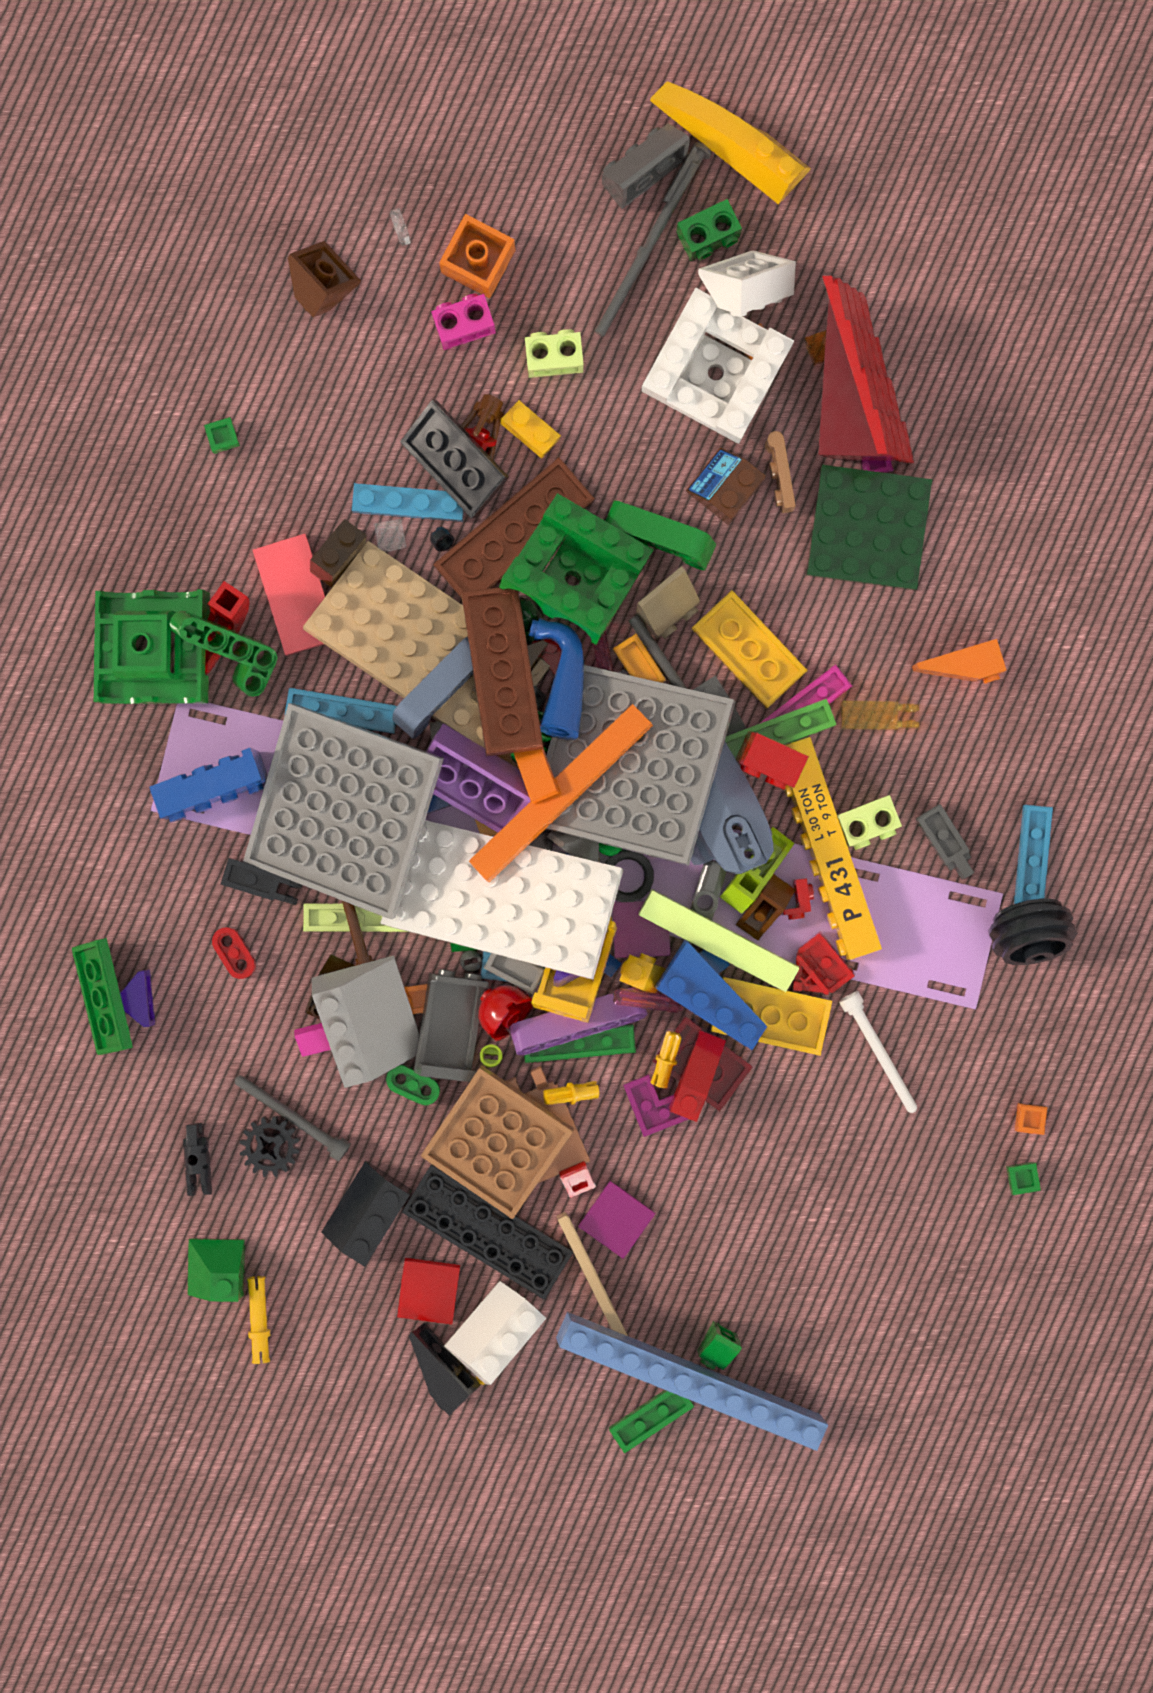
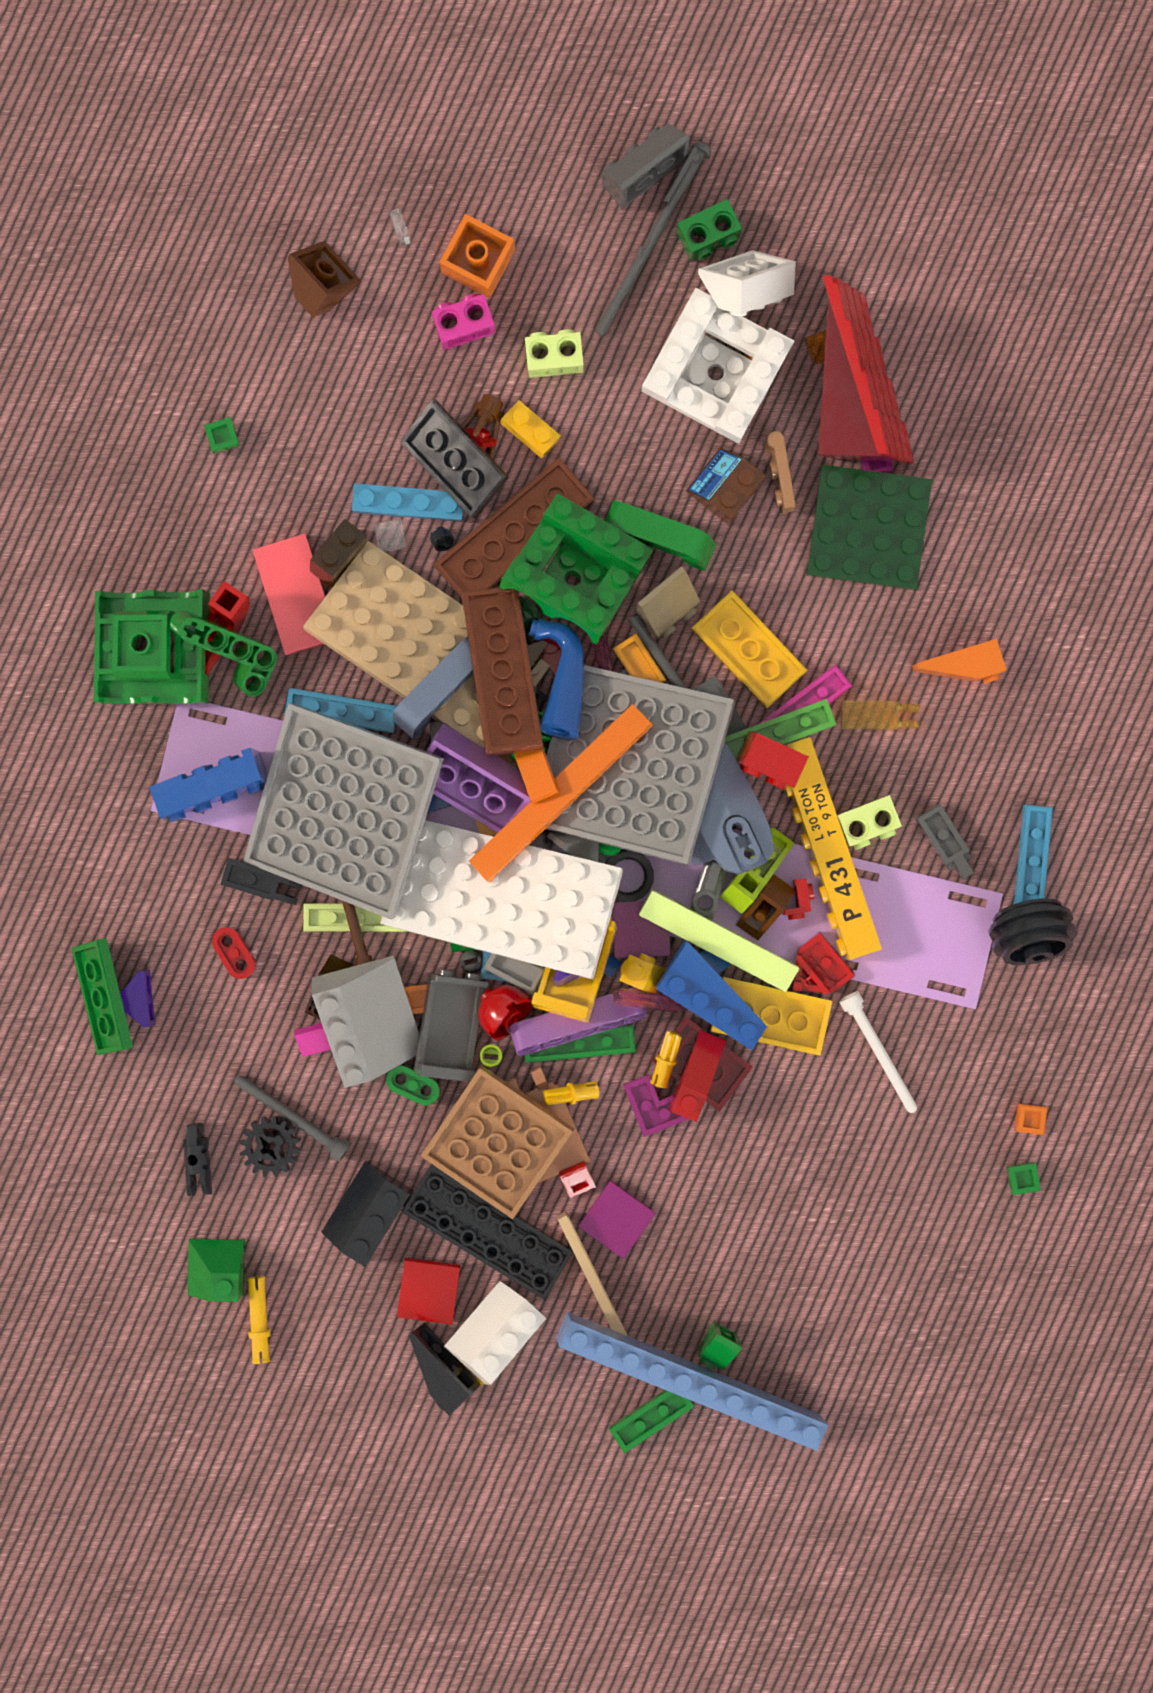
(735, 141): yellow wedge -> none

